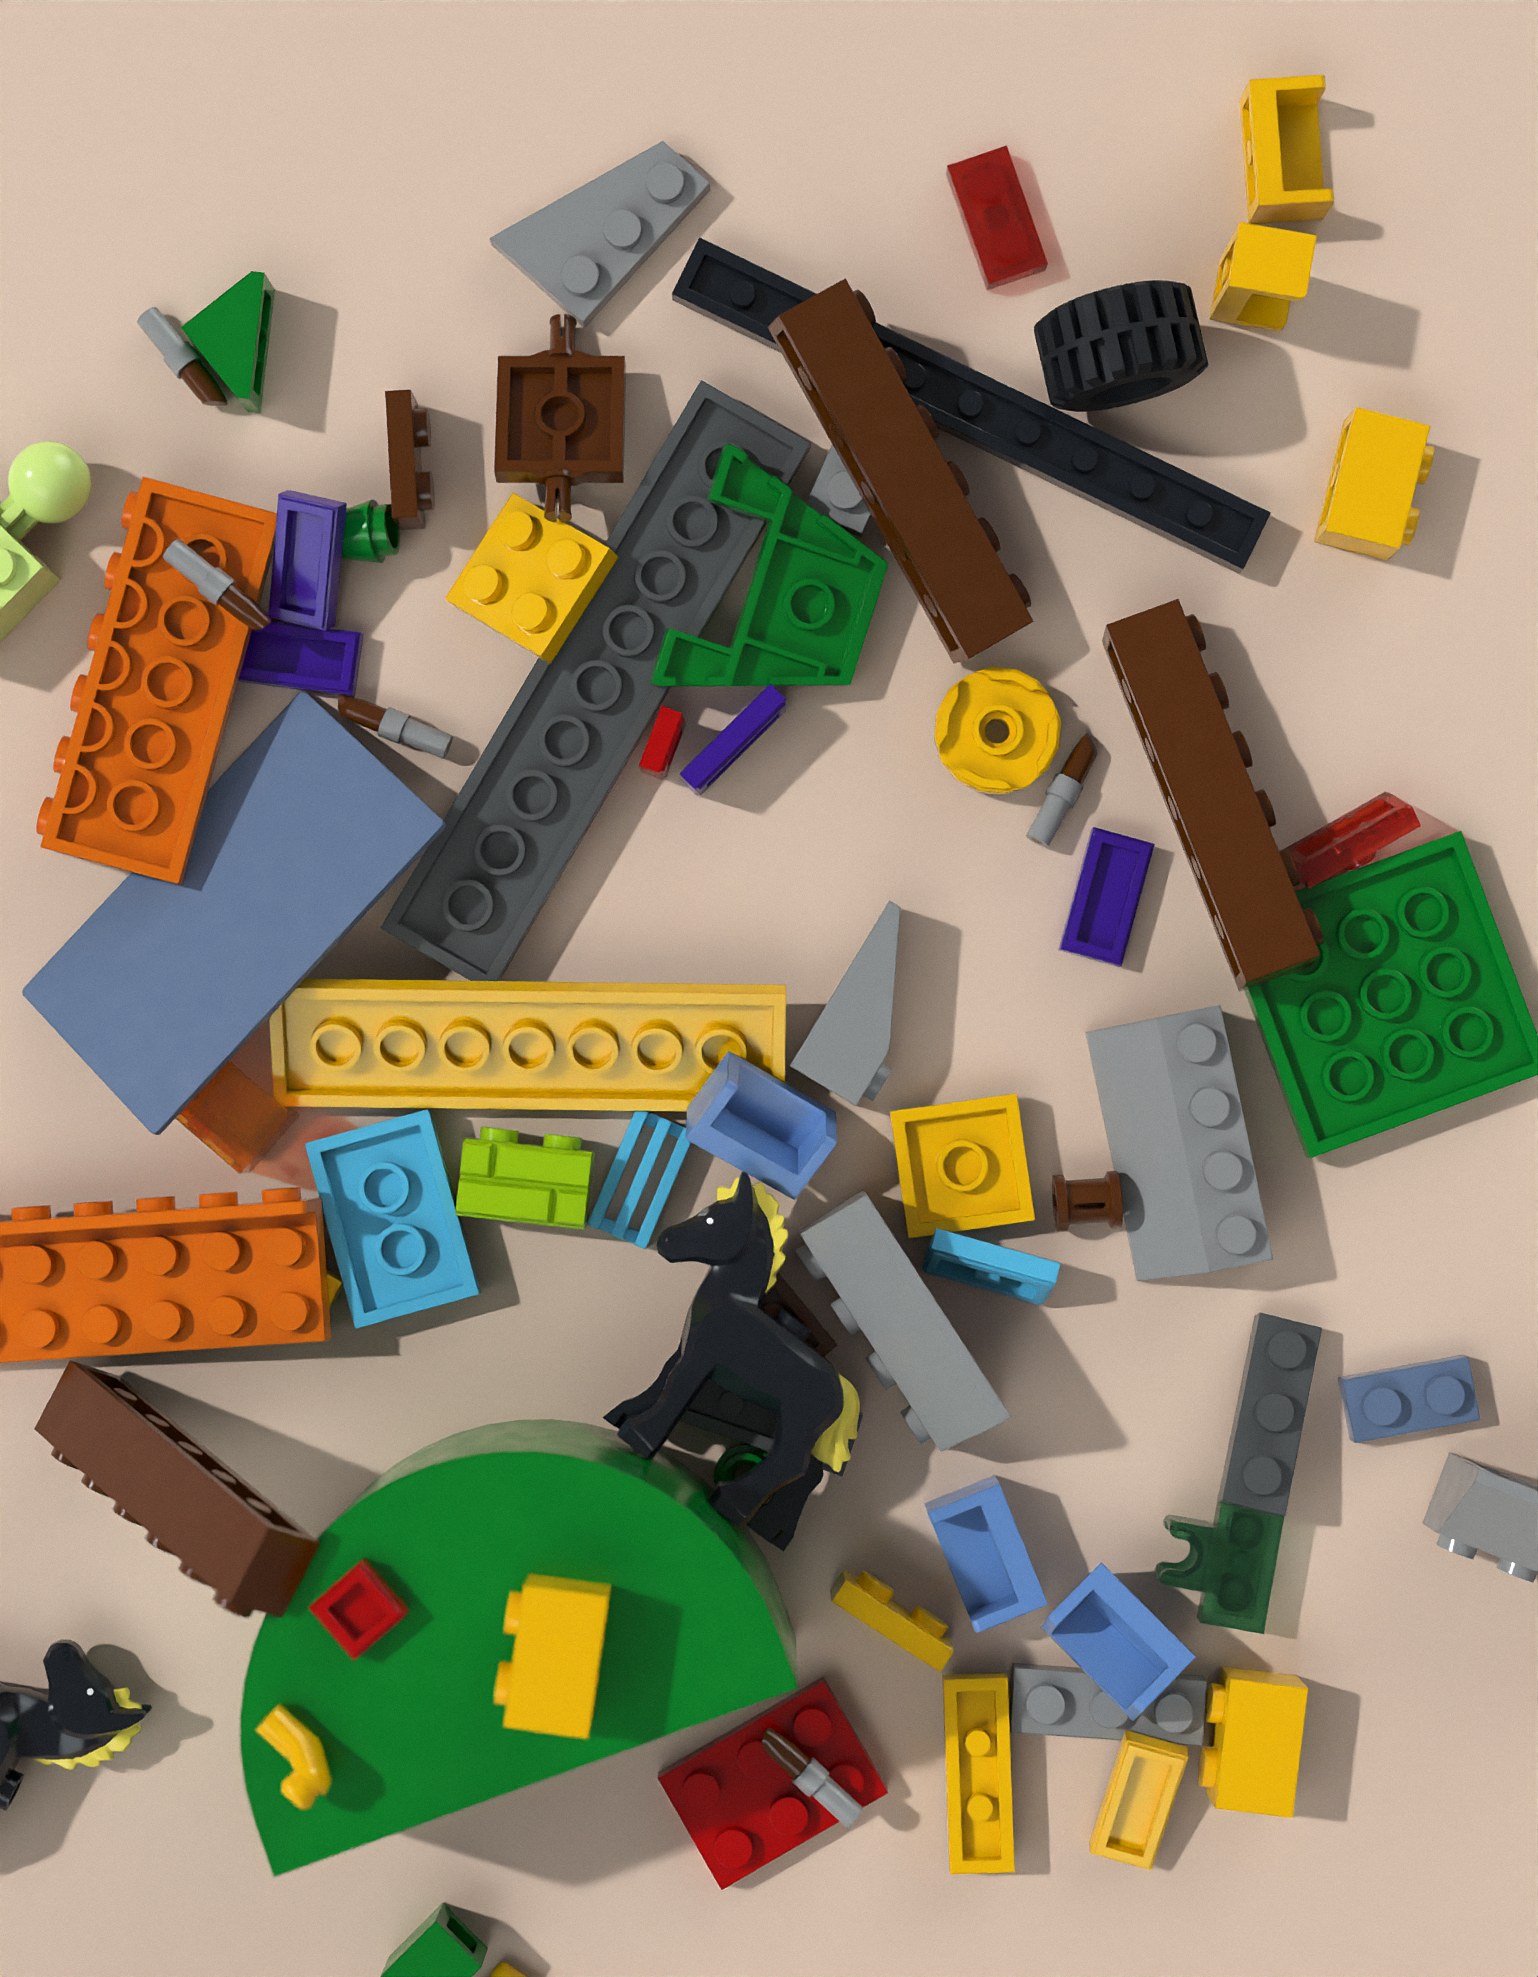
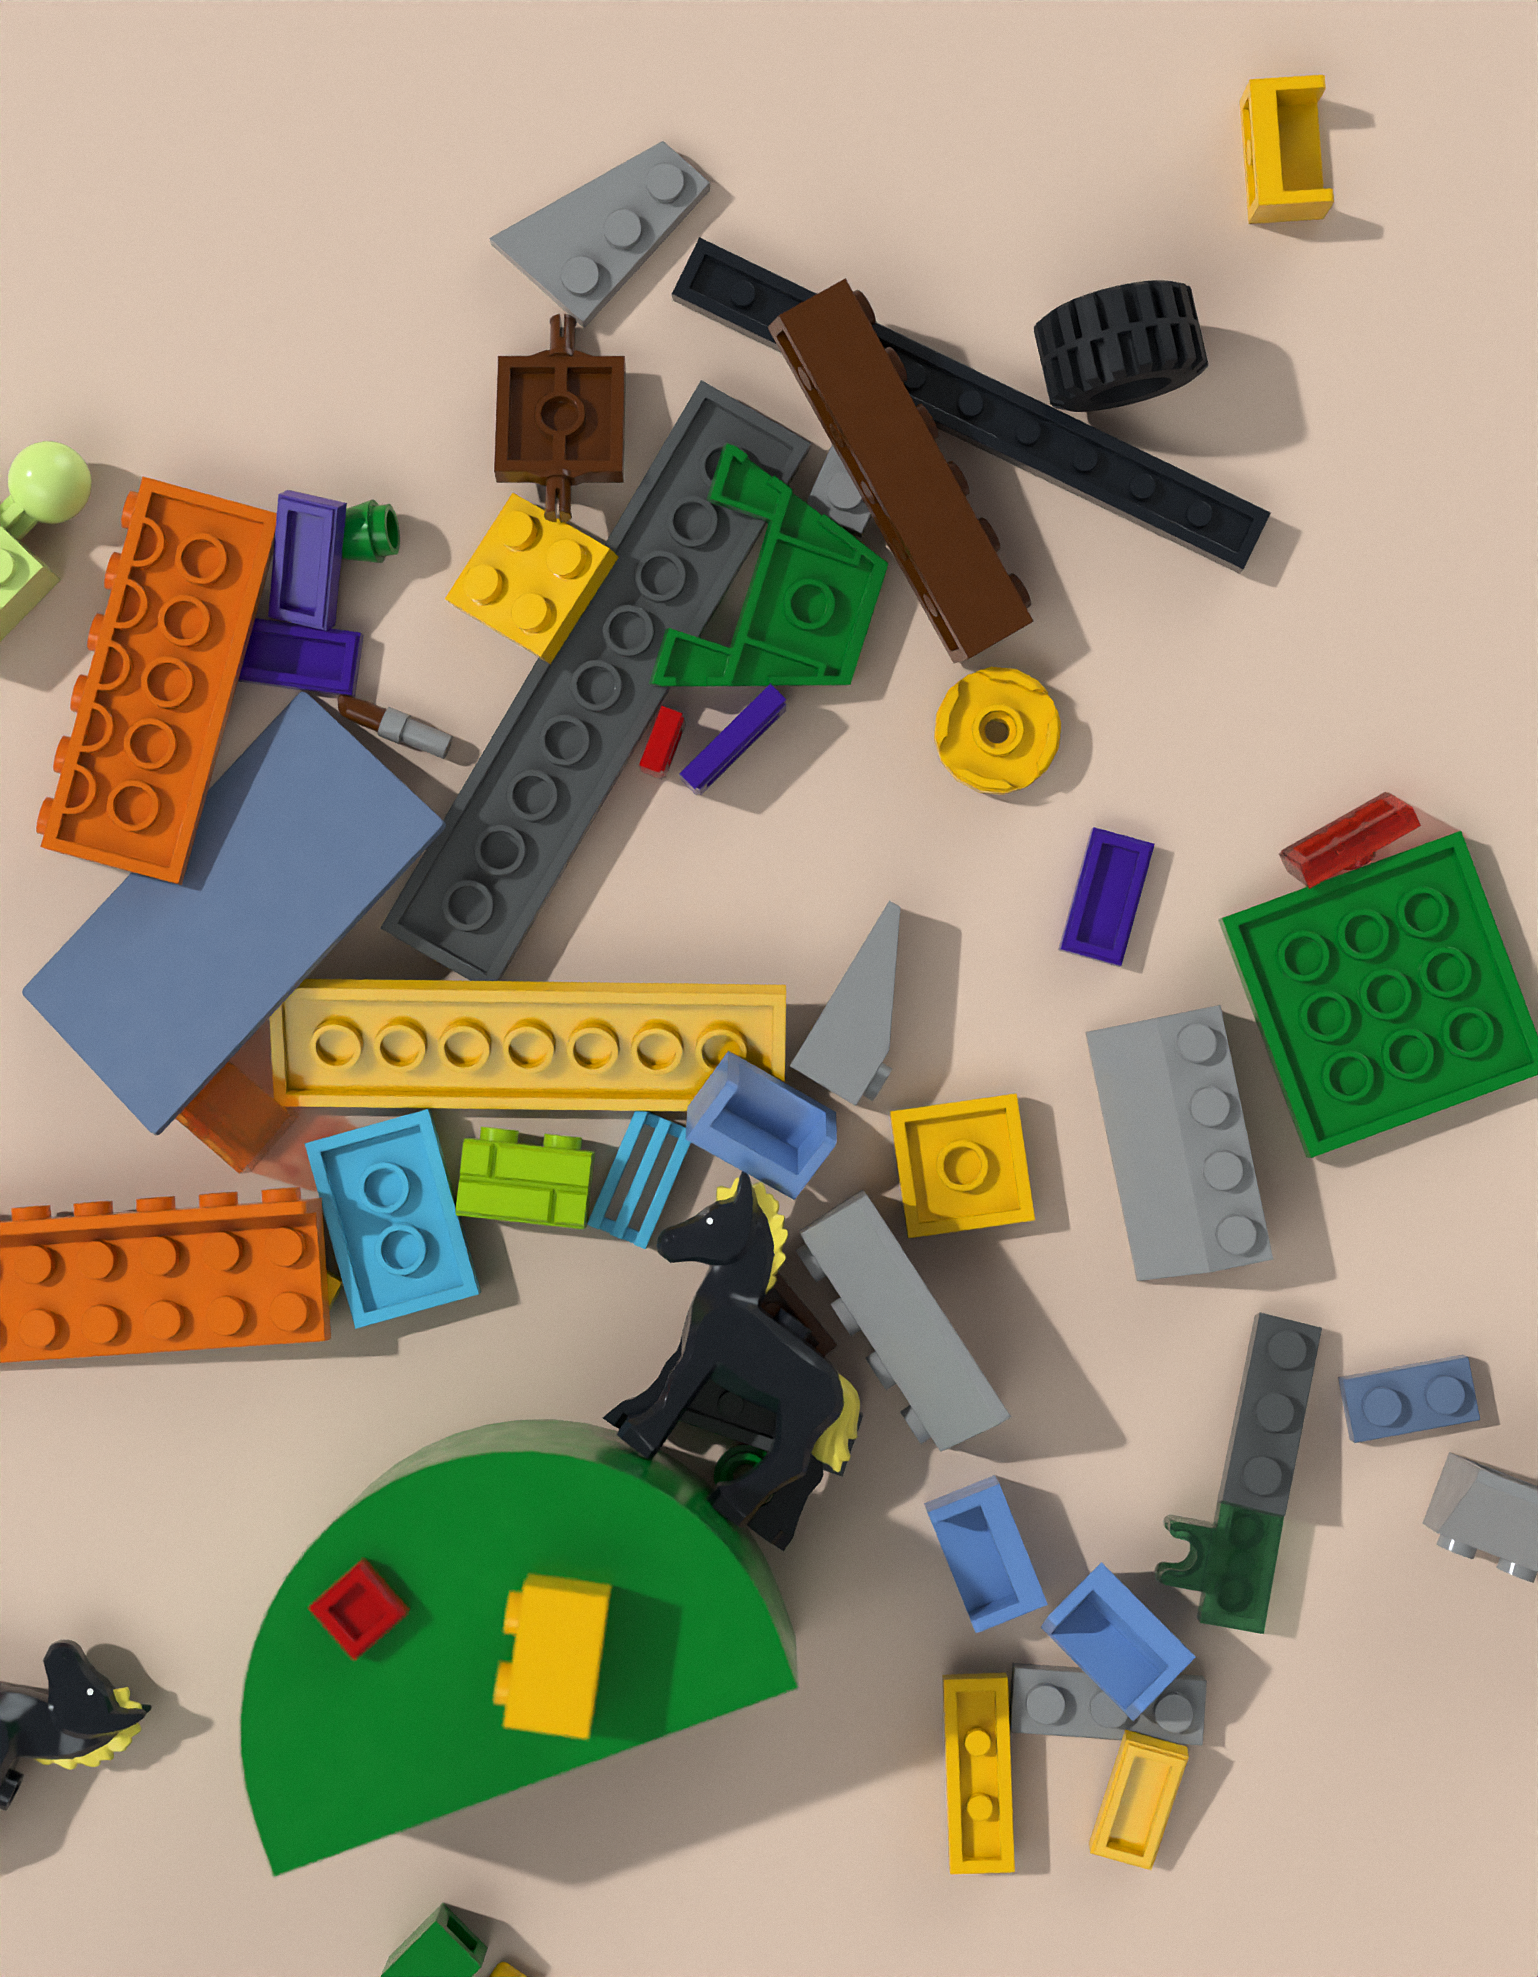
(177, 1492): reddish brown brick -> none
(181, 358): light grey piece -> none
(216, 585): light grey piece -> none
(235, 336): green slope -> none
(302, 1751): yellow arm -> none
(407, 432): reddish brown plate -> none
(745, 1805): red plate -> none
(811, 1777): light grey piece -> none
(871, 1603): yellow plate -> none
(990, 1267): medium azure tile -> none
(996, 217): clear red plate -> none
(1063, 792): light grey piece -> none
(1087, 1201): reddish brown bush -> none
(1211, 796): reddish brown brick -> none
(1254, 1741): yellow brick -> none
(1261, 275): yellow panel -> none
(1374, 484): yellow brick -> none

